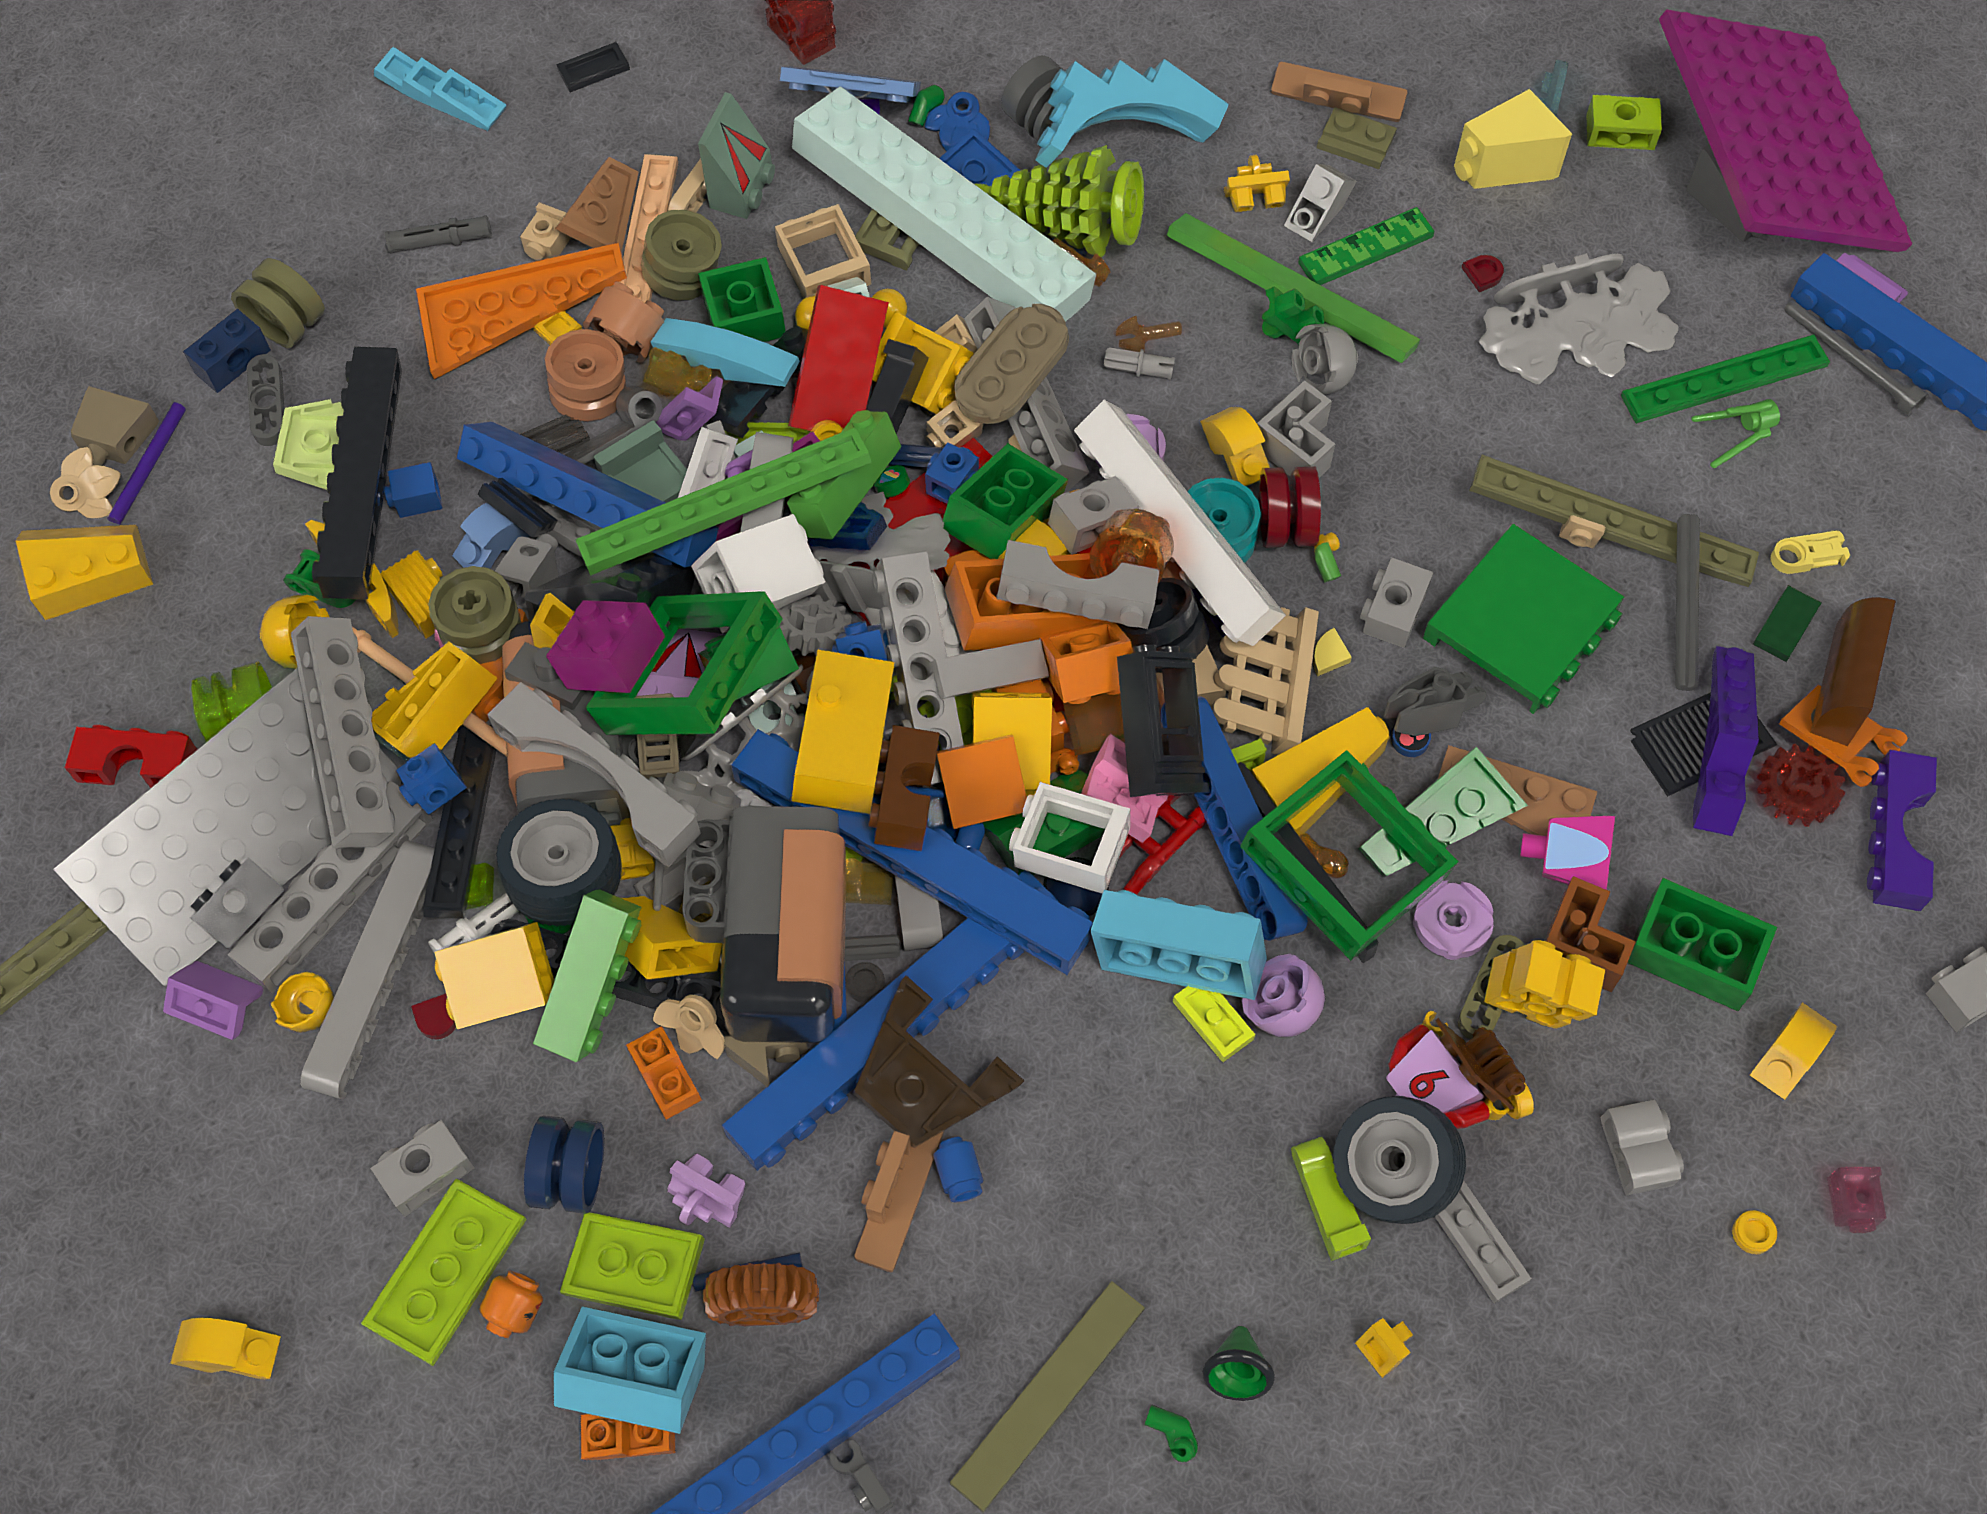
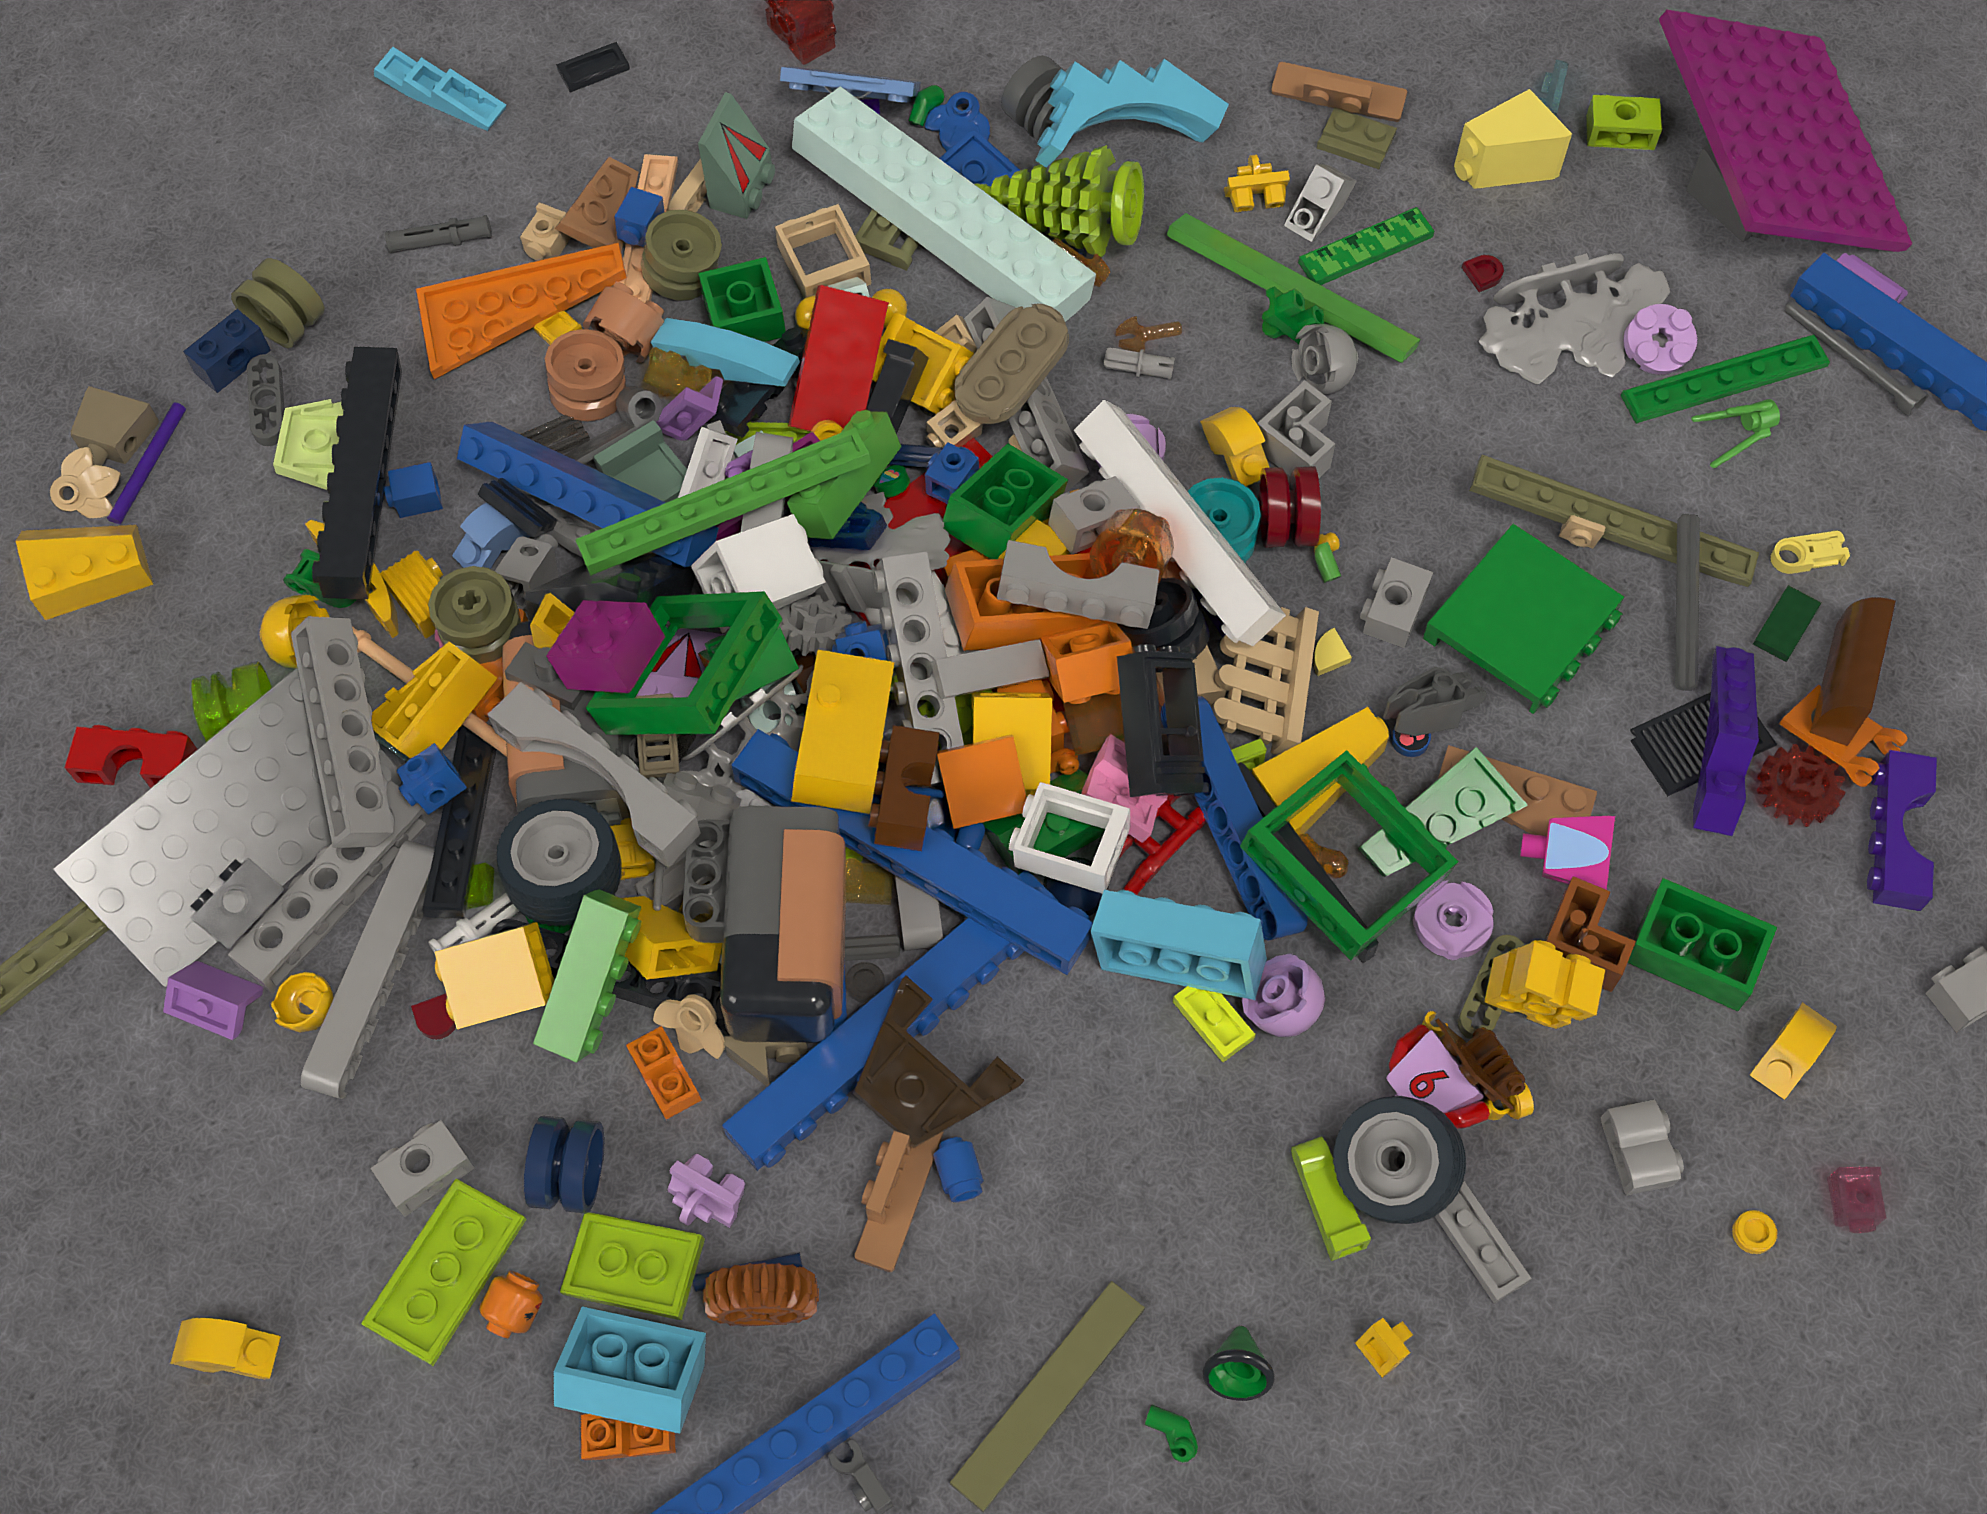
(636, 214): none -> blue brick
(1674, 324): none -> lavender plate

